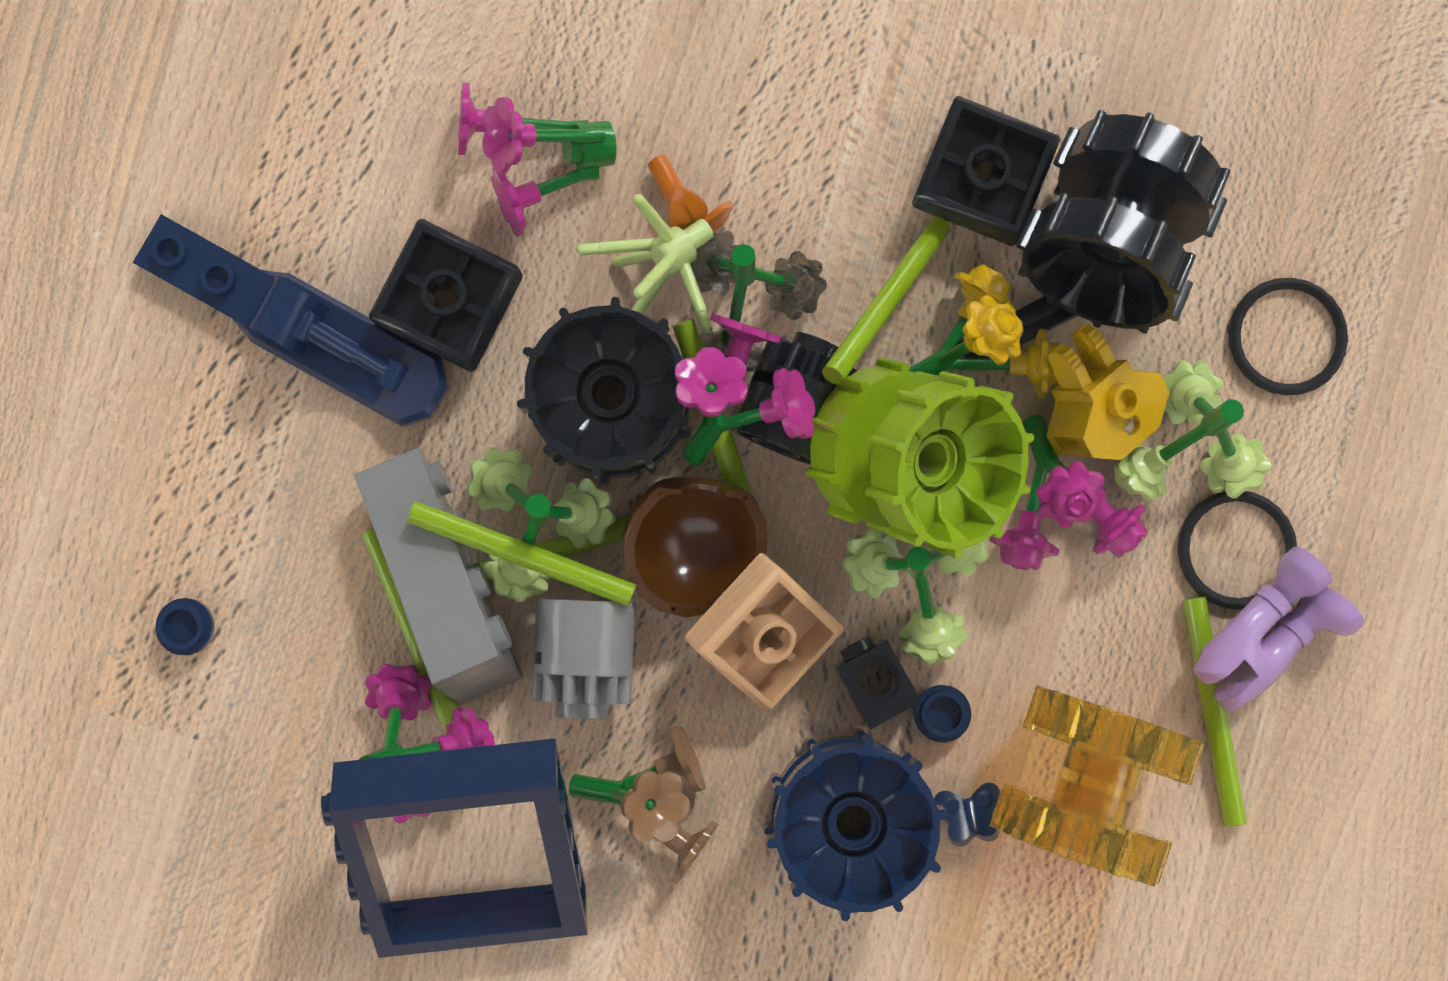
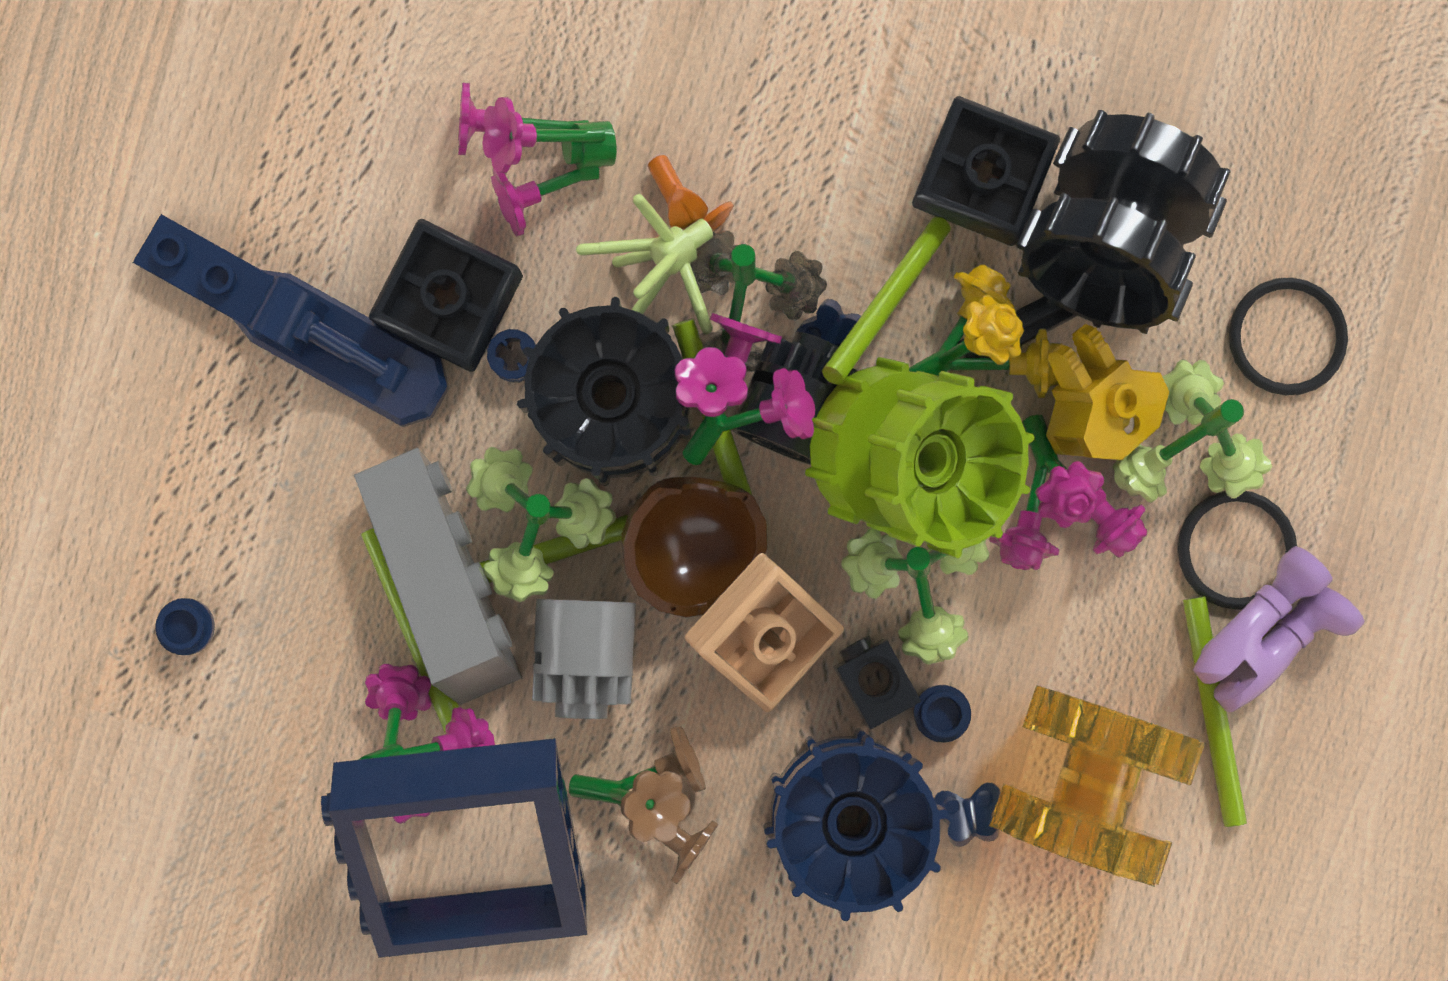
(497, 364): none -> dark blue bush
(521, 553): lime bar -> none
(830, 323): none -> dark blue piece

